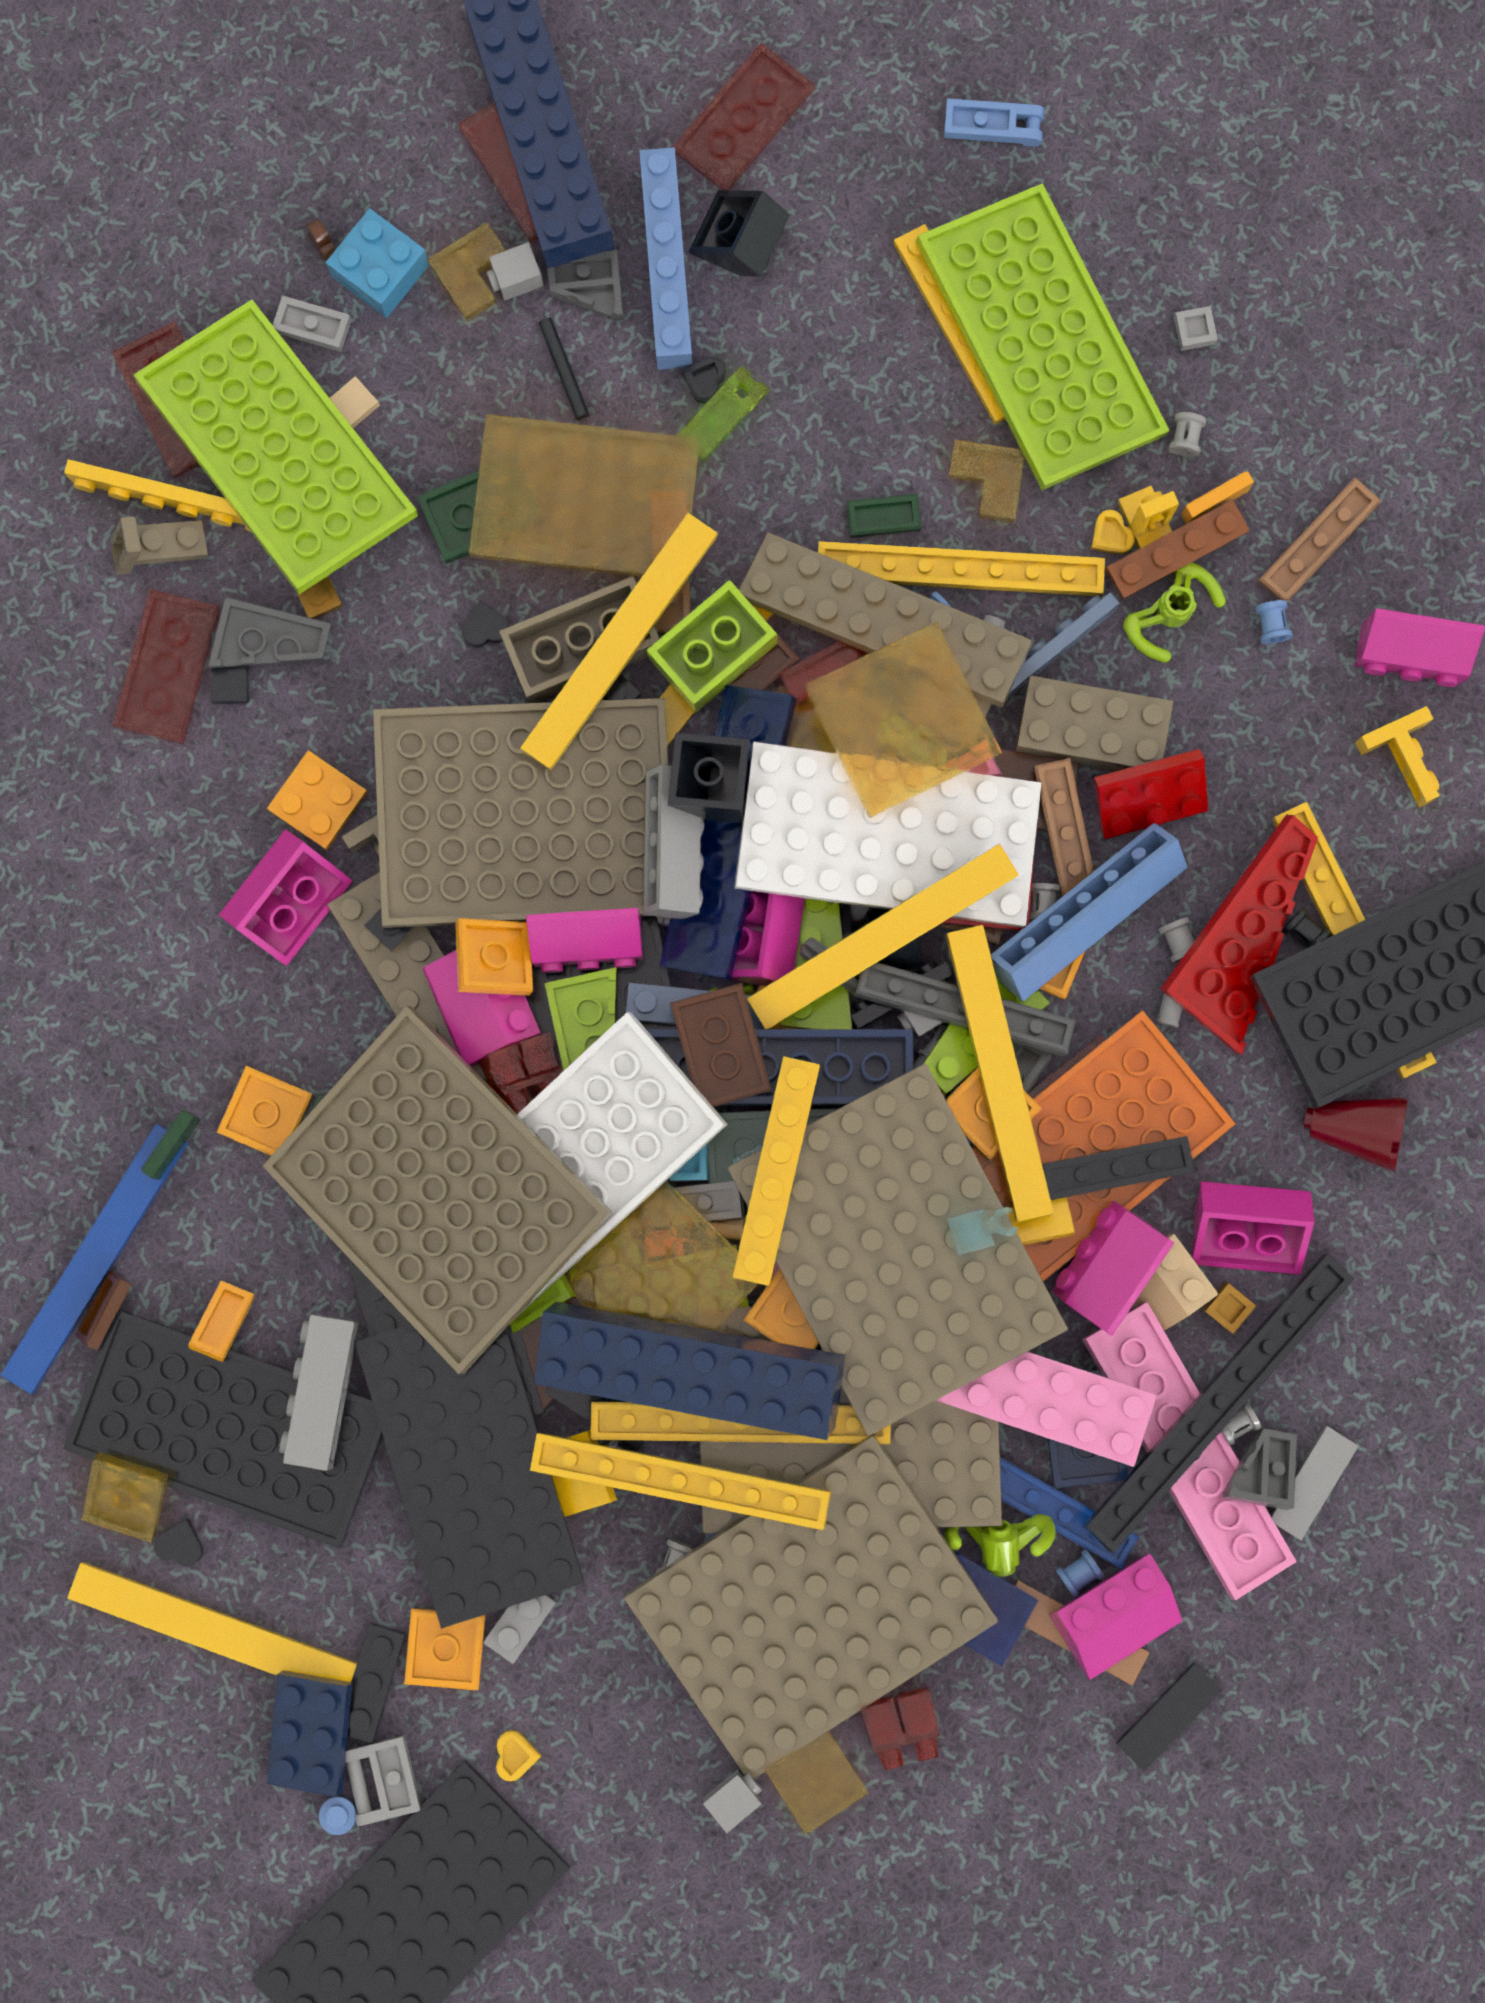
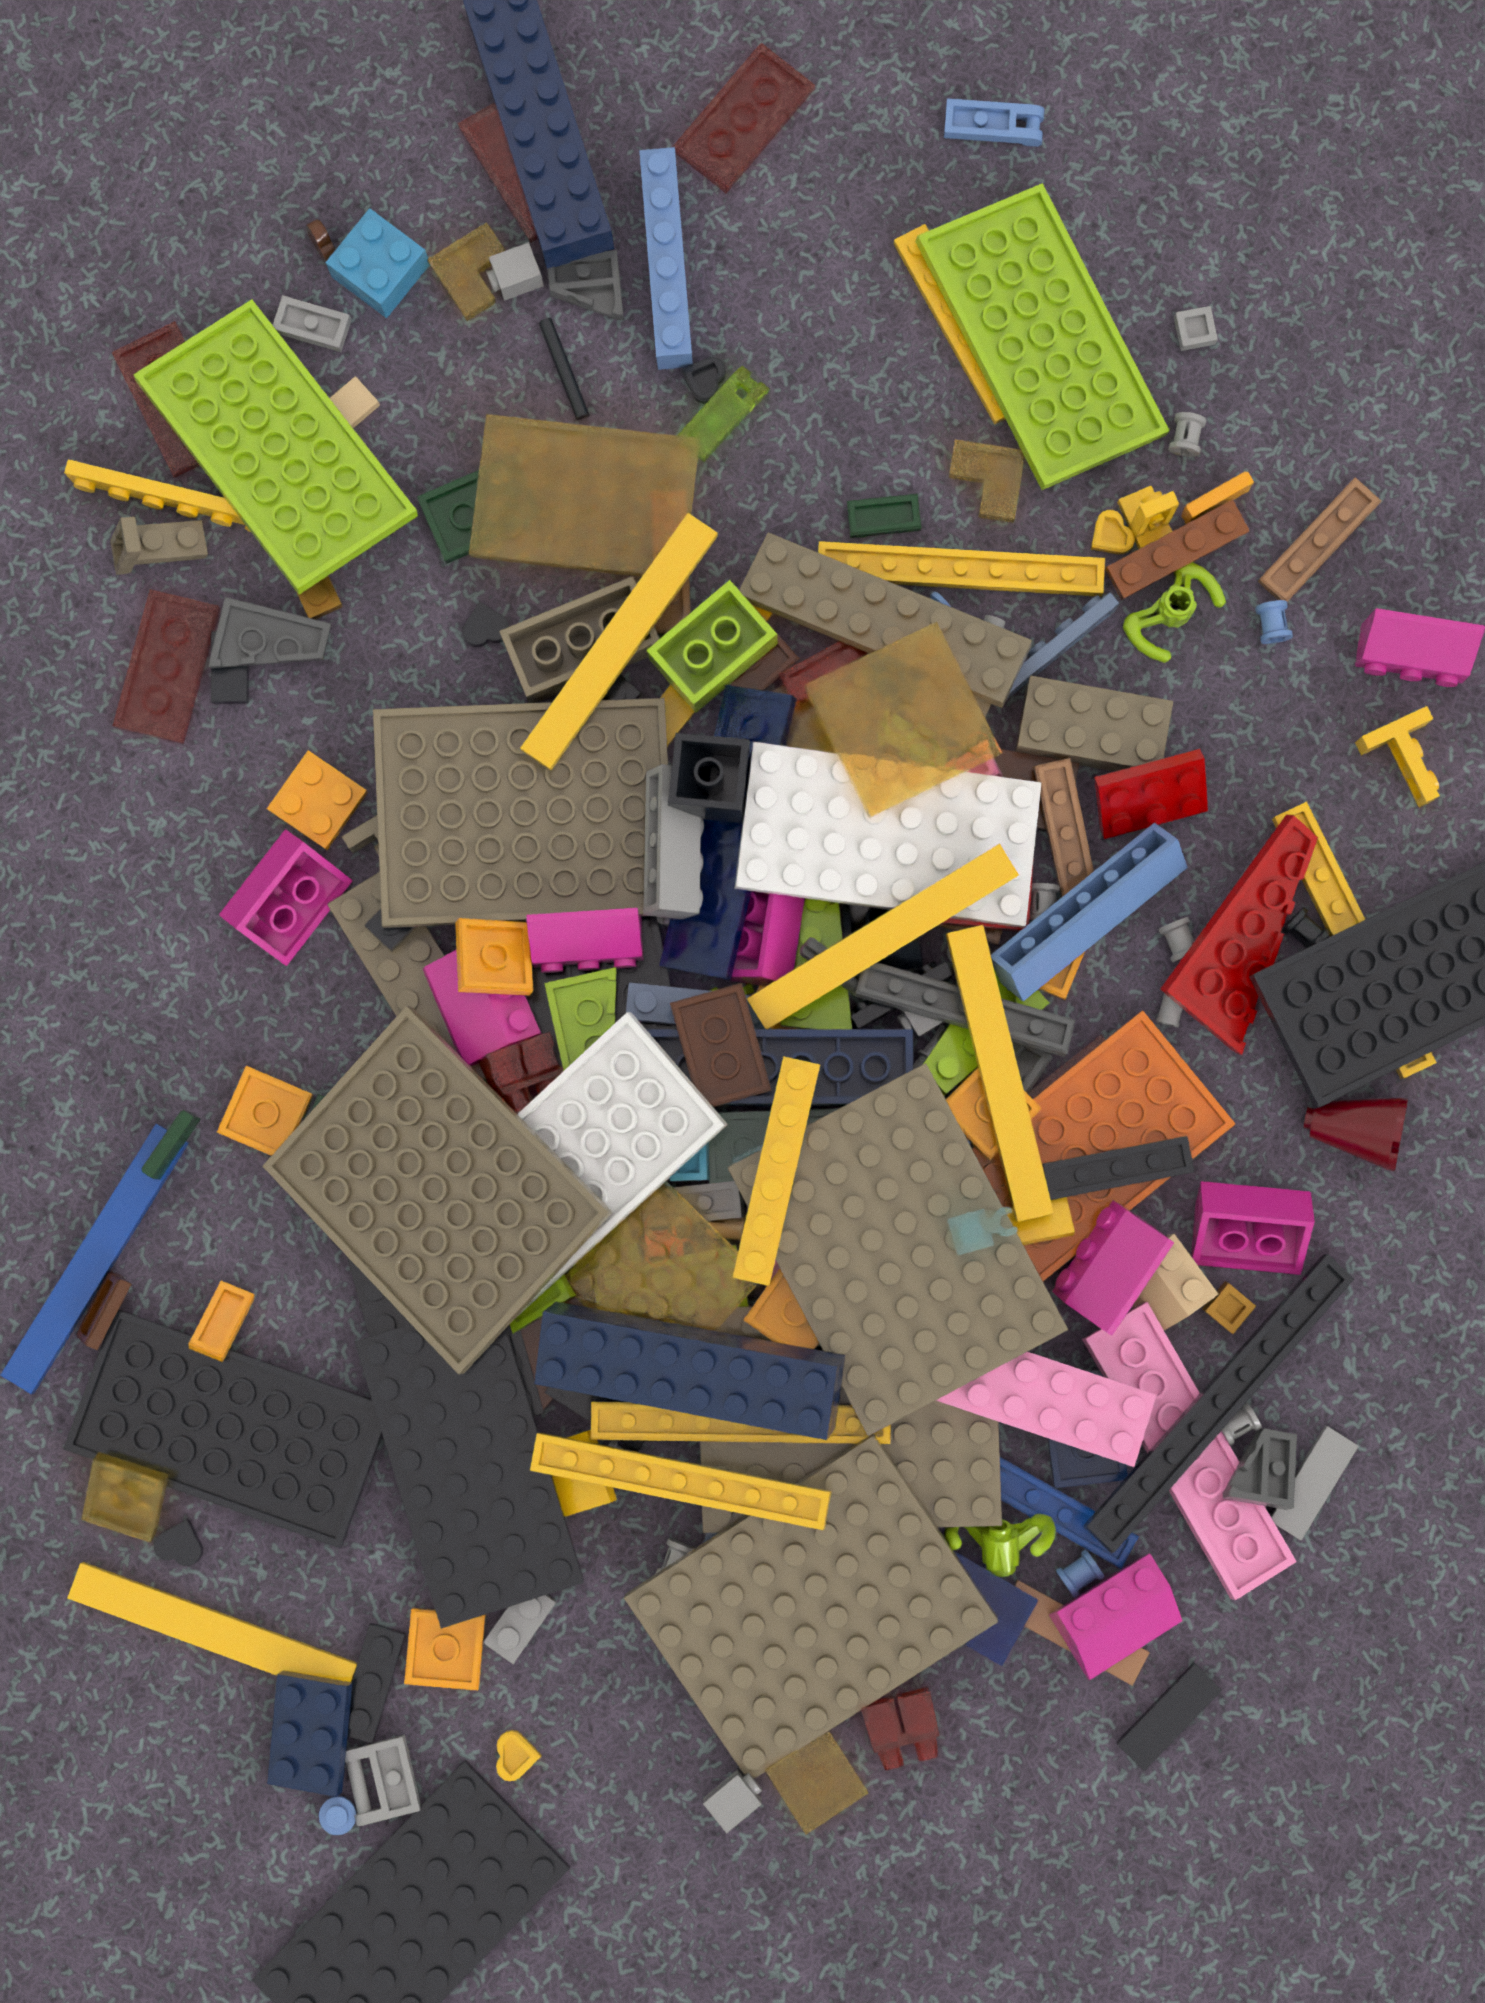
(320, 1392): light grey brick -> none
(740, 231): black slope -> none

